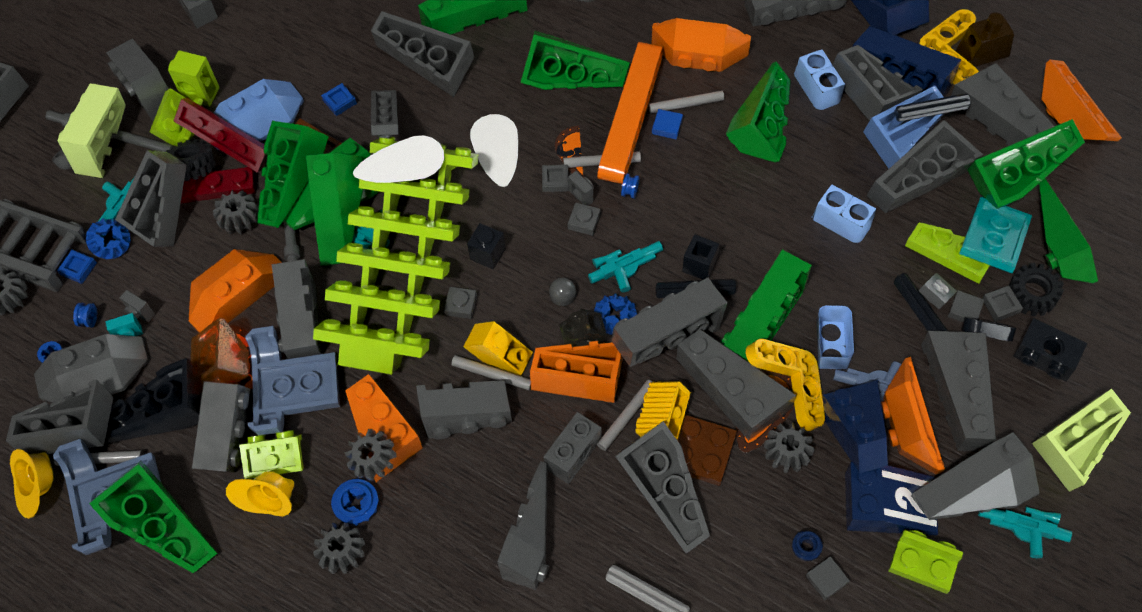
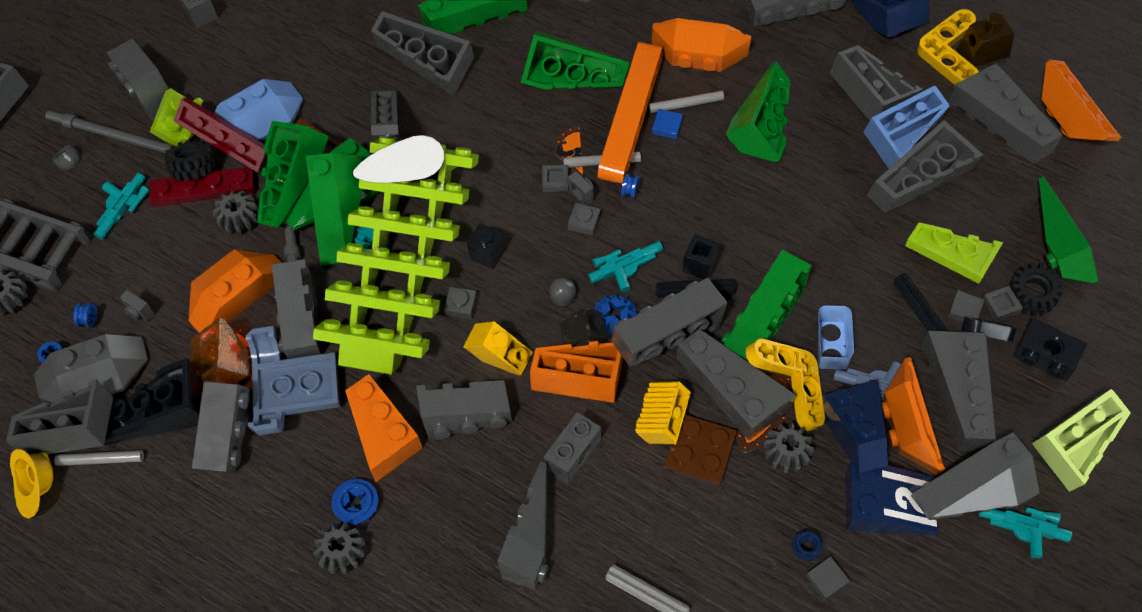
(77, 266): blue tile -> none
(85, 484): sand blue piece -> none
(90, 129): yellowish green wedge -> none
(114, 248): blue gear -> none
(124, 325): teal plate -> none
(151, 516): green wedge -> none
(154, 199): dark grey wedge -> none
(193, 77): lime brick -> none
(264, 494): yellow piece -> none
(274, 454): lime bracket -> none
(339, 99): blue tile -> none
(362, 447): dark grey gear -> none
(491, 372): light grey bar -> none
(497, 144): white sticker -> none
(623, 418): light grey bar -> none
(662, 476): dark grey wedge -> none
(812, 86): light blue piece -> none
(830, 218): light blue piece -> none
(914, 61): dark blue wedge -> none
(925, 560): lime bracket -> none
(932, 107): black axle -> none
(937, 291): dark grey plate -> none
(996, 235): teal tile -> none
(1017, 169): green wedge -> none

